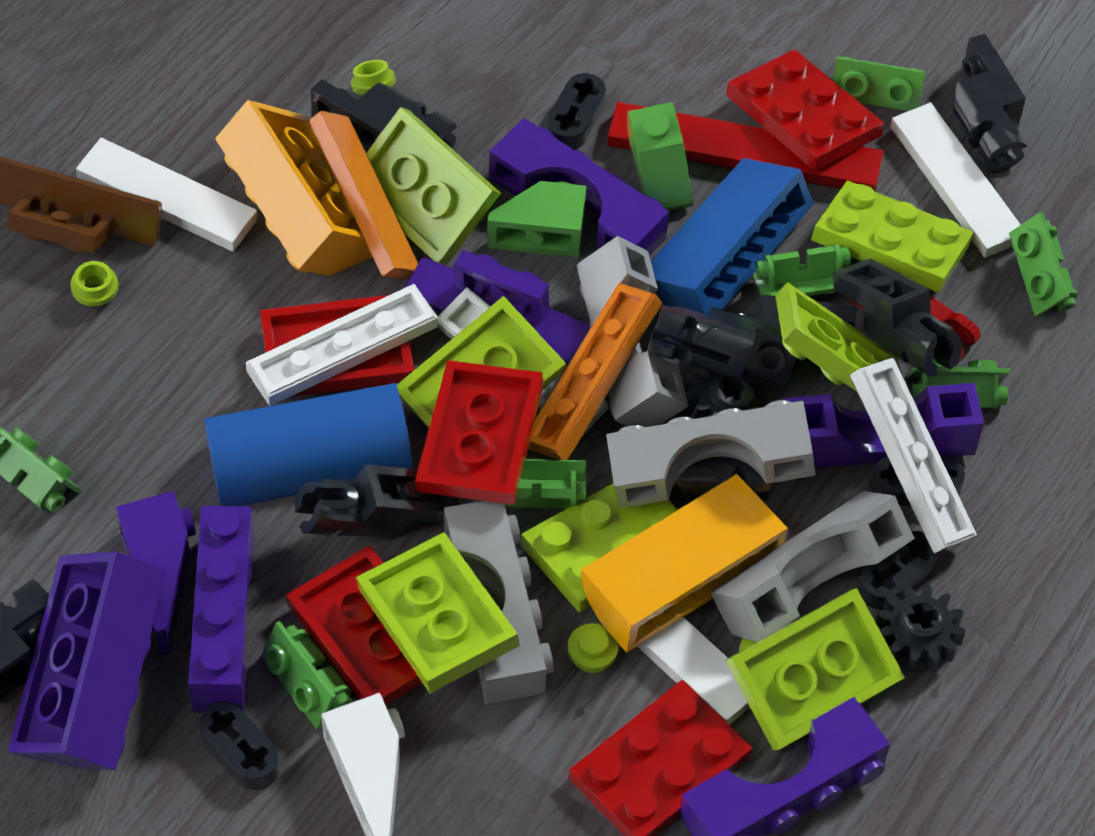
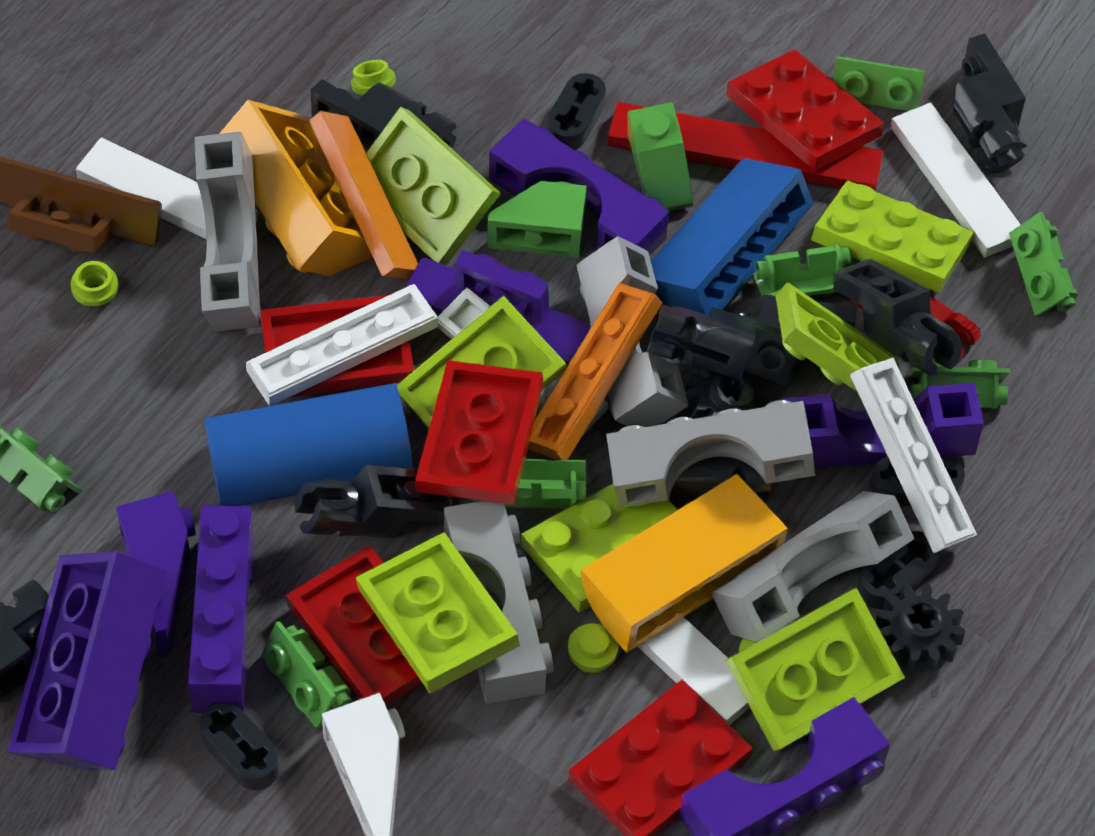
(228, 200): none -> light grey arch

